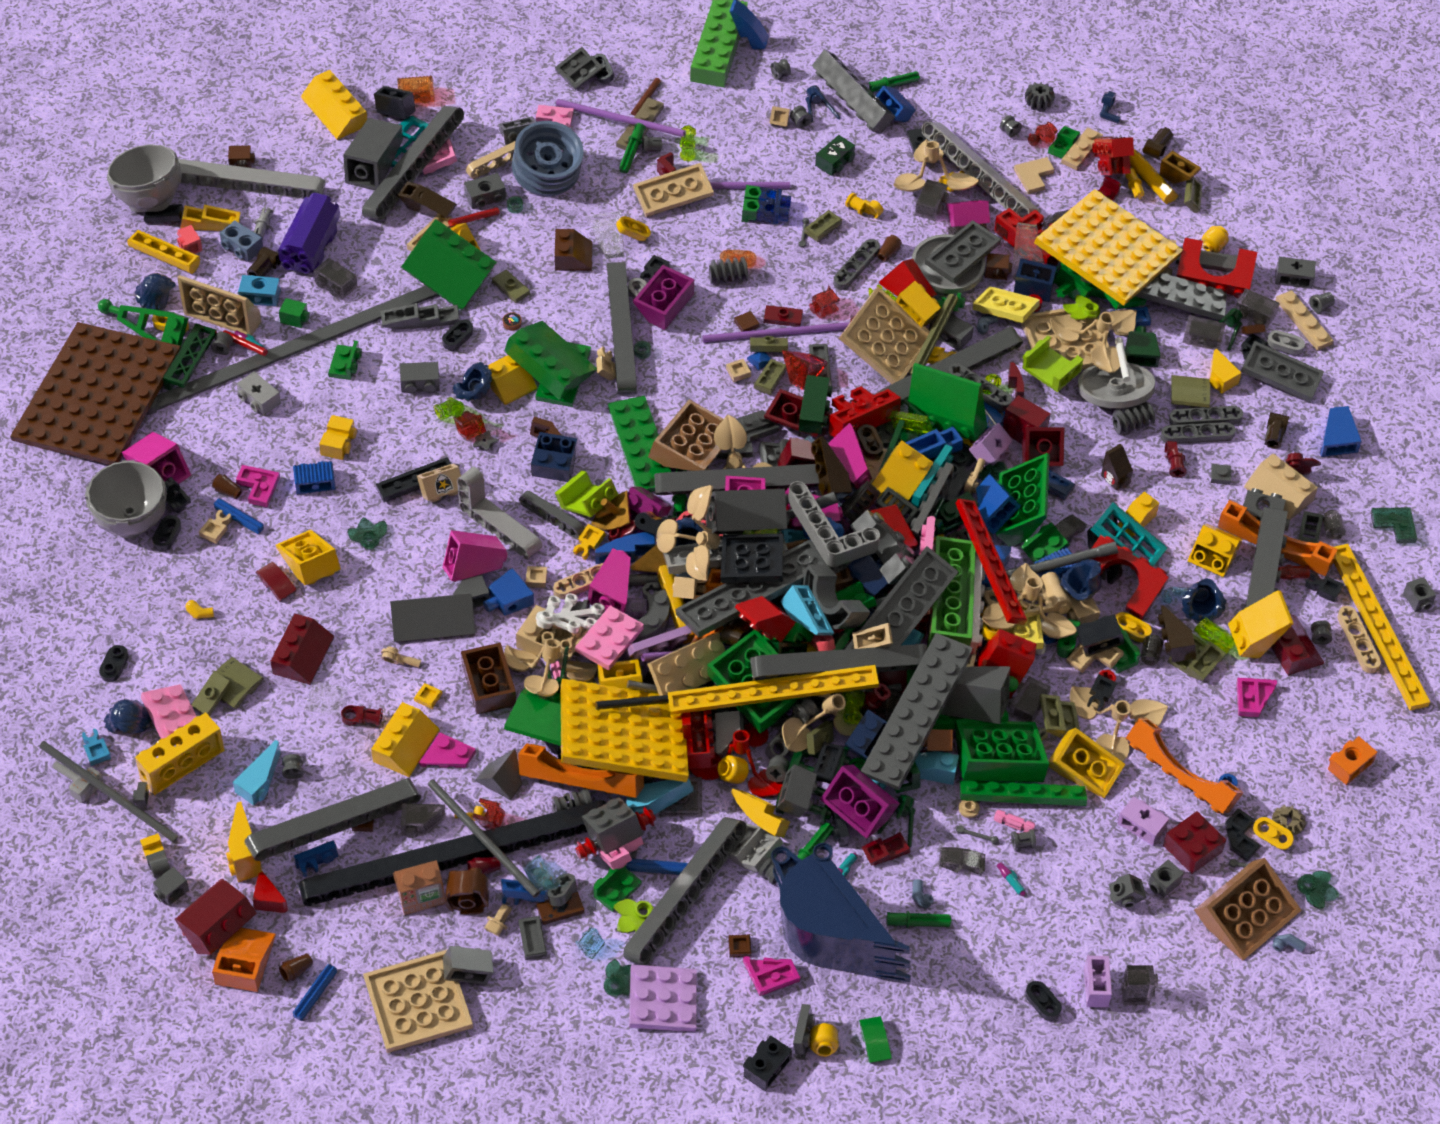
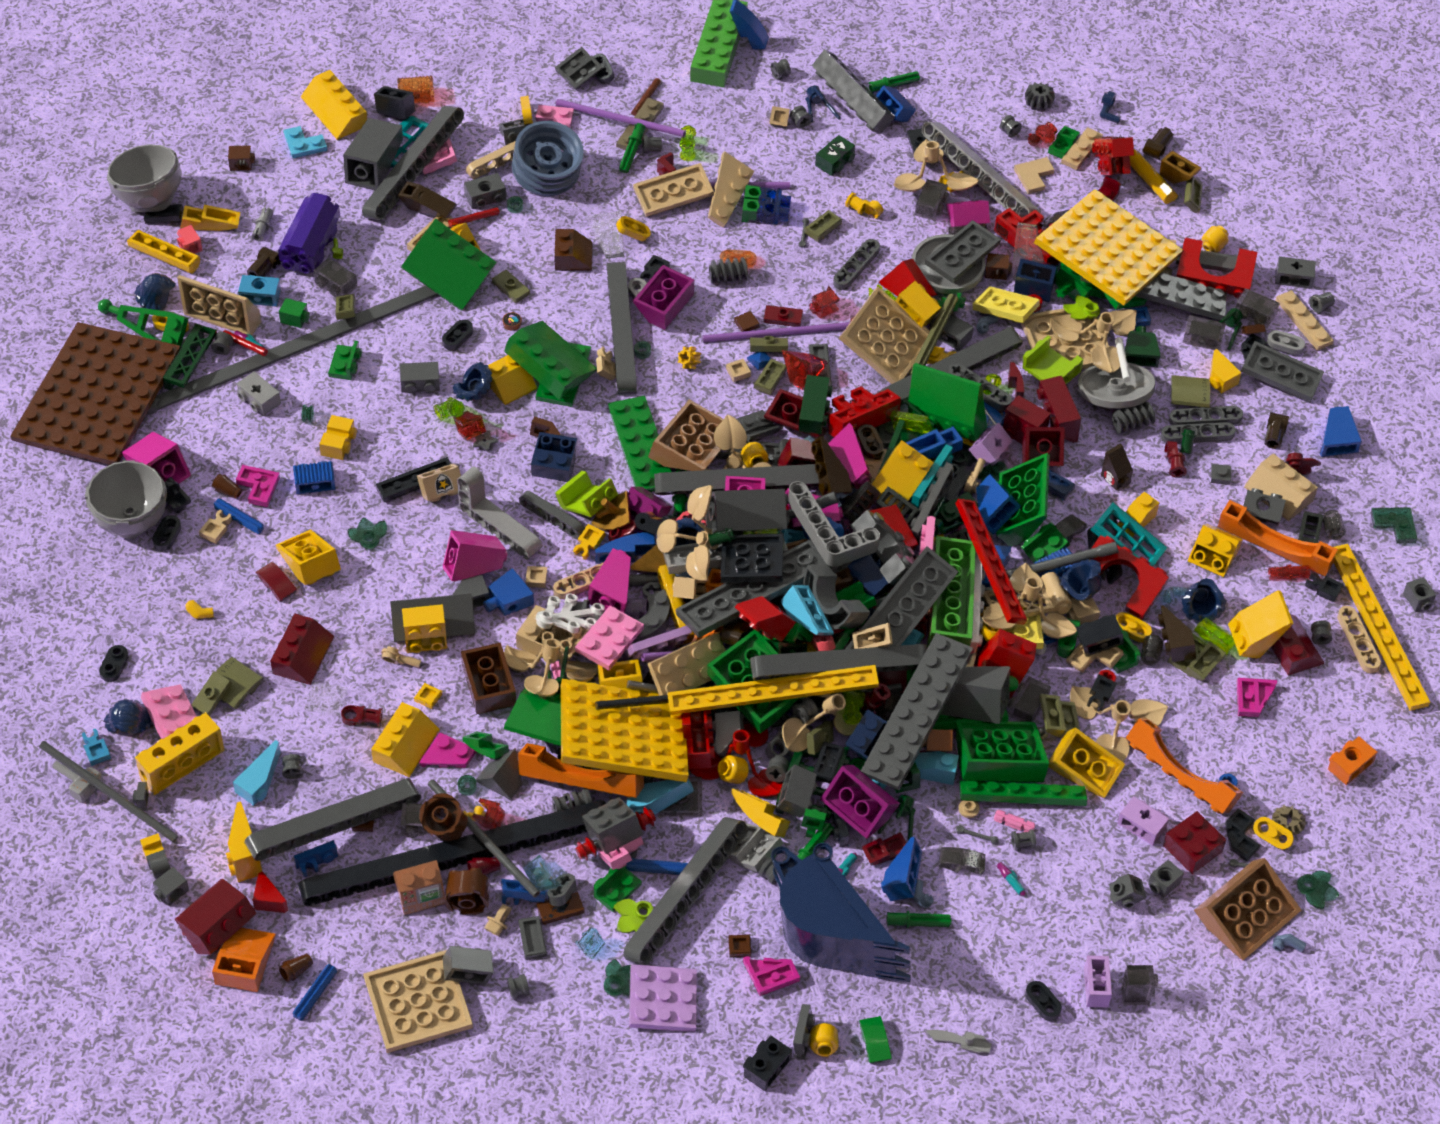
(241, 241): sand blue brick -> none
(250, 179): light grey beam -> none
(302, 146): none -> medium azure plate
(307, 413): none -> clear green bush
(337, 252): none -> lime hand
(345, 306): none -> olive plate
(414, 317): dark grey slope -> none
(424, 628): none -> yellow slope
(453, 815): none -> reddish brown brick
(472, 782): none -> bush
(484, 745): none -> green slope
(518, 986): none -> dark grey wheel
(526, 110): none -> yellow beam
(689, 357): none -> yellow gear
(721, 537): none -> dark green pin
(730, 185): none -> tan wing
(753, 453): none -> yellow head
(813, 820): none -> green plate
(890, 247): reddish brown cone -> none
(902, 874): none -> blue slope
(969, 1042): none -> light grey piece
(1060, 404): none -> dark red slope
(1134, 184): yellow axle -> none
(1187, 441): none -> dark green pin
(1267, 554): dark grey brick -> none

